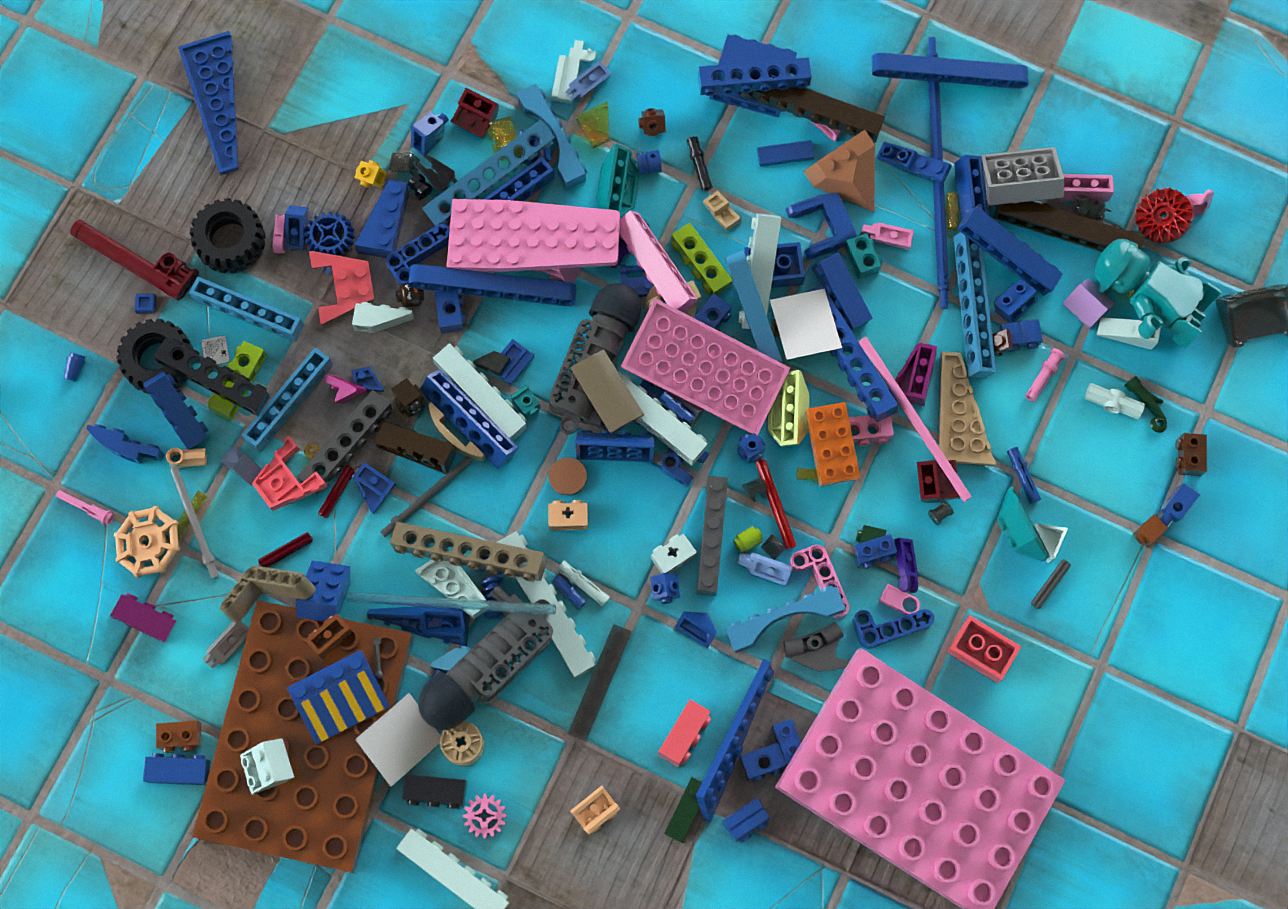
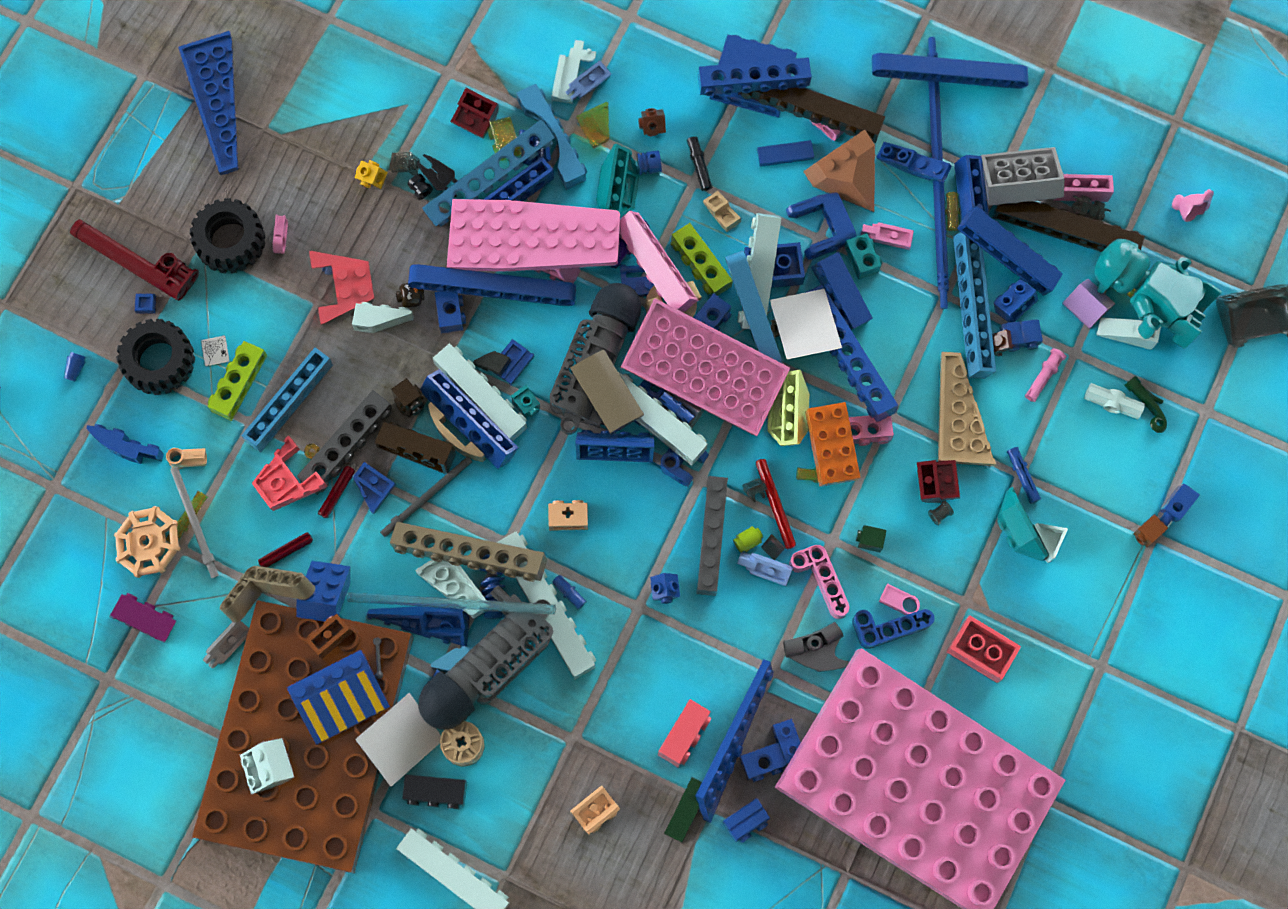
(94, 511): bright pink pin -> none
(171, 348): black brick -> none
(176, 410): blue wedge -> none
(176, 769): blue brick -> none
(178, 736): dark orange brick -> none
(241, 465): sand blue slope -> none
(246, 309): dark azure brick -> none
(295, 223): blue slope -> none
(336, 223): blue gear -> none
(346, 389): dark pink slope -> none
(366, 378): blue piece -> none
(384, 224): blue wedge -> none
(417, 247): blue beam -> none
(428, 132): blue torso -> none
(485, 807): bright pink gear -> none
(567, 476): nougat tile -> none
(583, 583): light aqua pin -> none
(599, 683): clear smoke plate -> none
(677, 544): light aqua brick -> none
(697, 626): blue slope -> none
(746, 634): dark azure arch -> none
(751, 454): blue brick -> none
(875, 550): blue bracket -> none
(906, 565): dark purple hinge -> none
(915, 419): bright pink piece -> none
(917, 374): magenta wedge -> none
(1050, 584): dark grey axle -> none
(1156, 205): red wheel -> none
(1191, 454): reddish brown brick -> none

